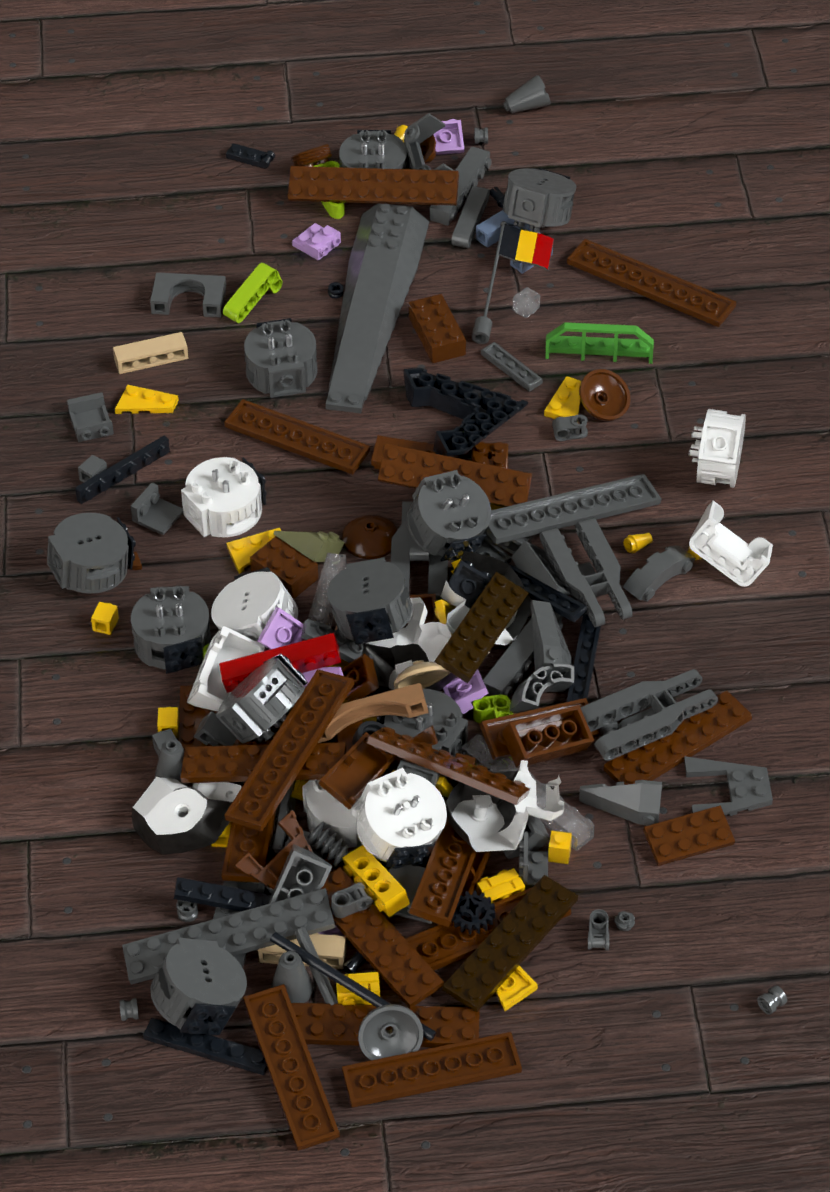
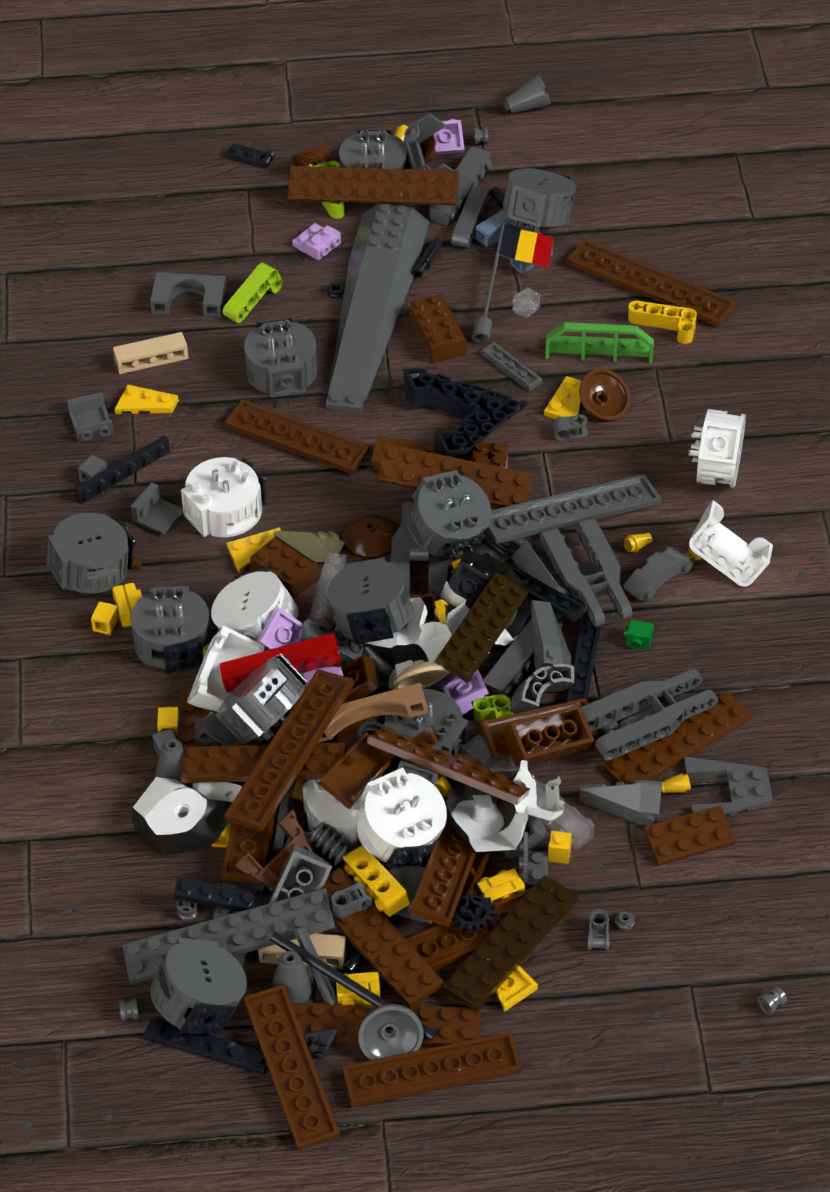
(125, 599): none -> yellow brick
(319, 1042): none -> black piece
(420, 268): none -> black pin
(639, 635): none -> green brick
(665, 317): none -> yellow beam
(676, 784): none -> yellow cone

